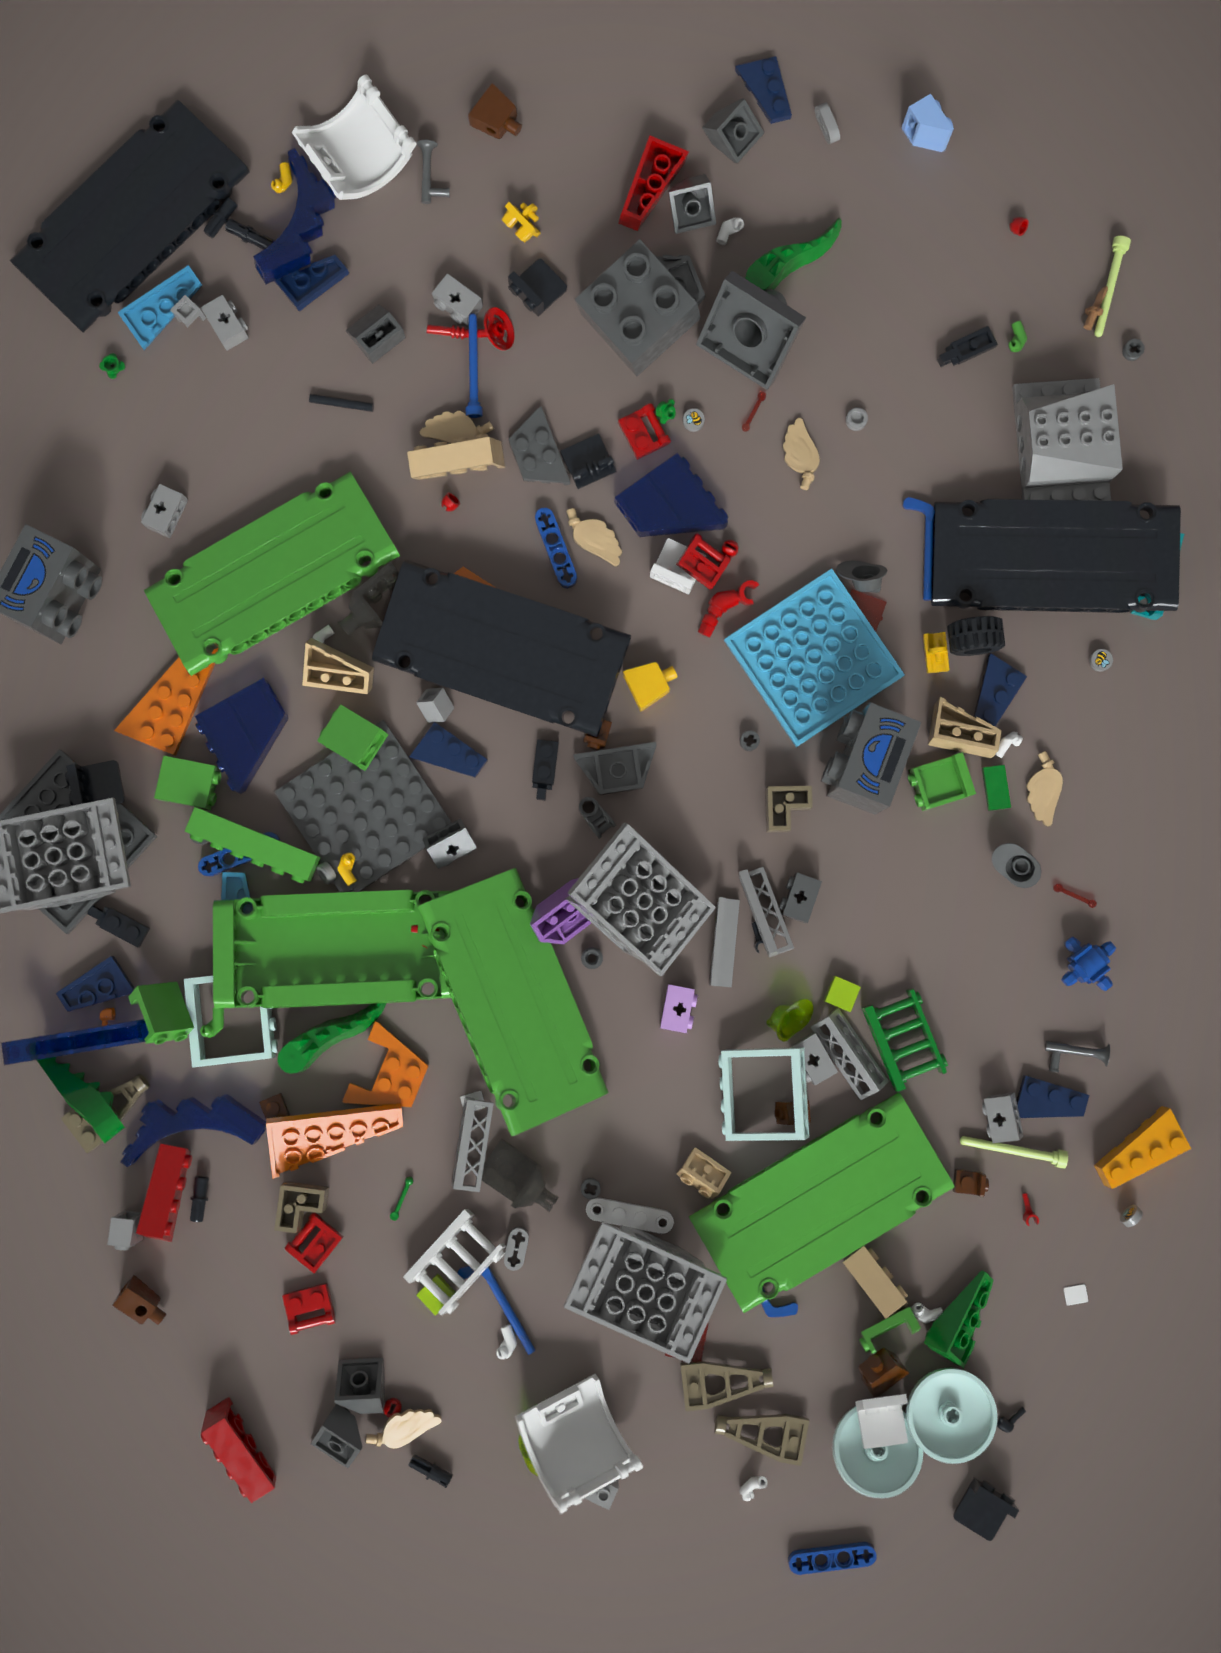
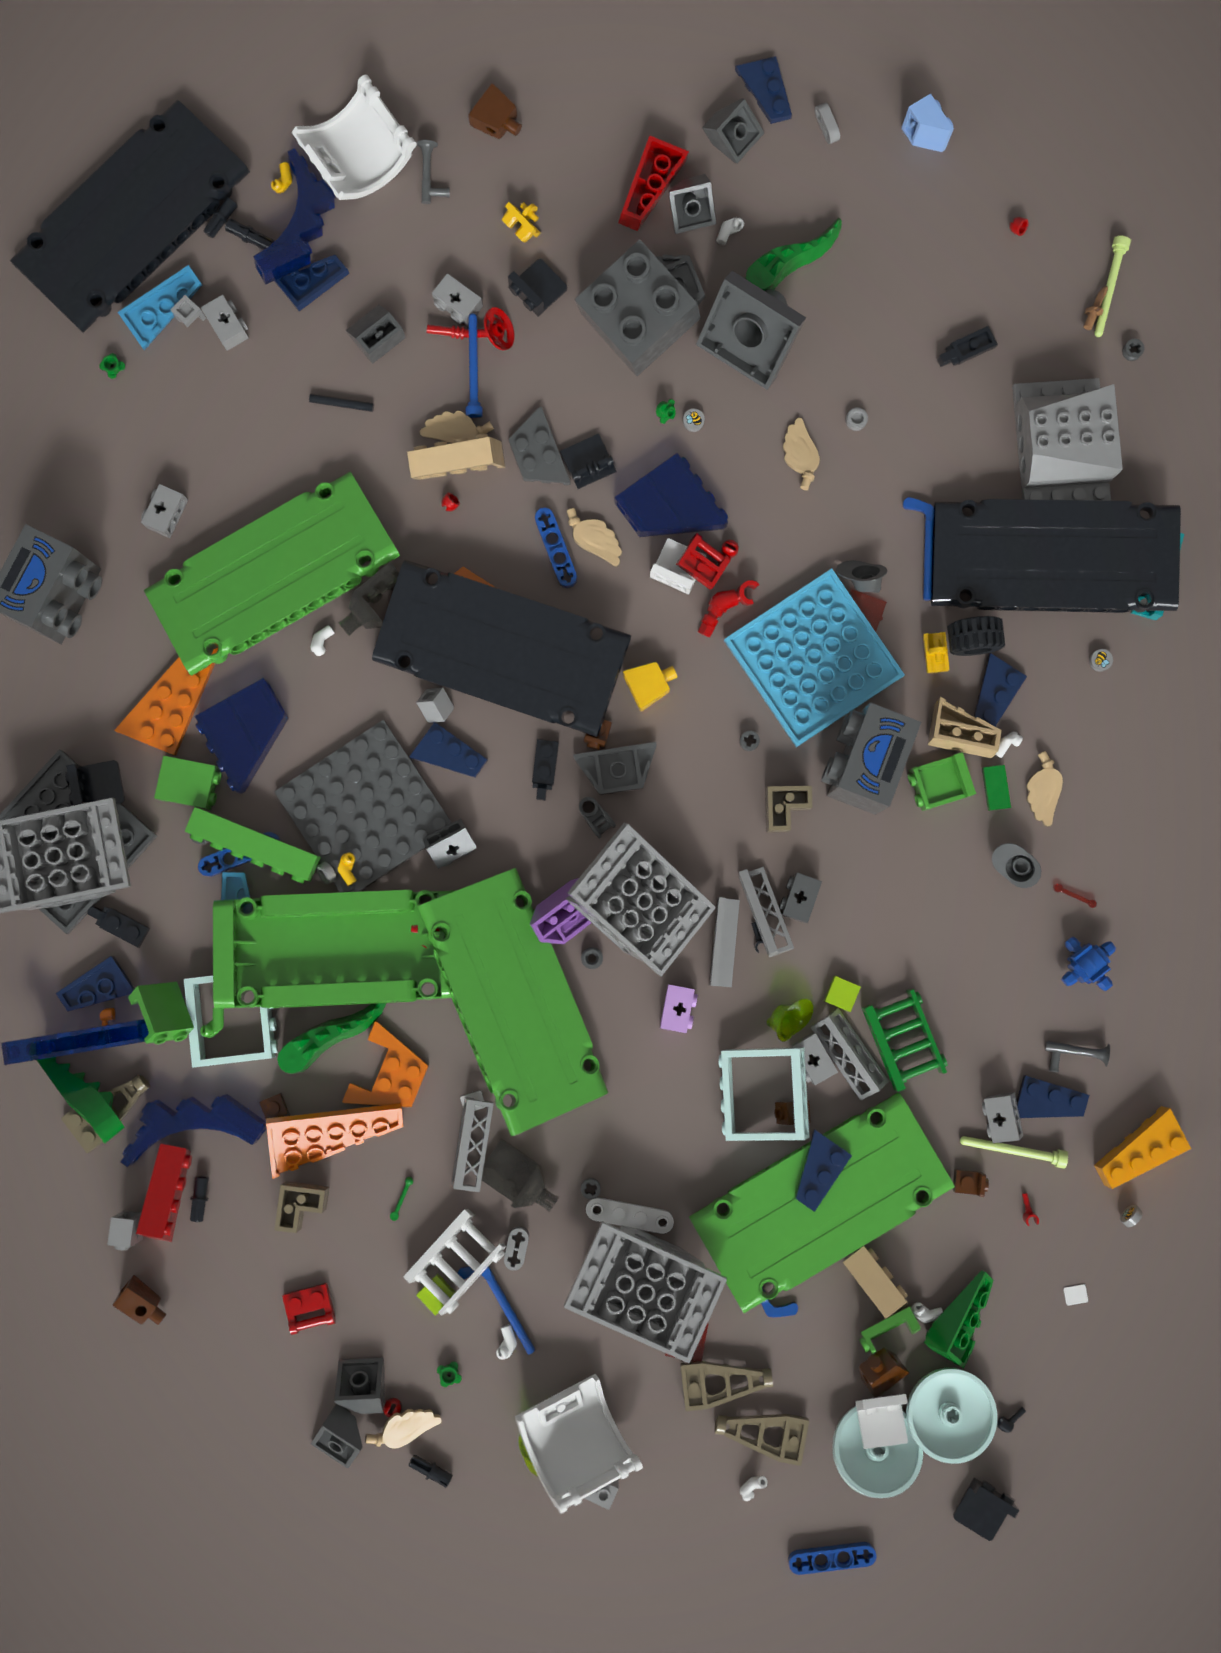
(237, 1451): red wedge -> none
(320, 1246): red plate -> none
(335, 670): tan wedge -> none
(352, 737): bright green panel -> none
(449, 1380): none -> green plate
(638, 435): red plate -> none
(703, 1174): tan bracket -> none
(761, 397): clear red hinge -> none
(821, 1169): none -> dark blue wing
(1019, 338): bright green arm -> none

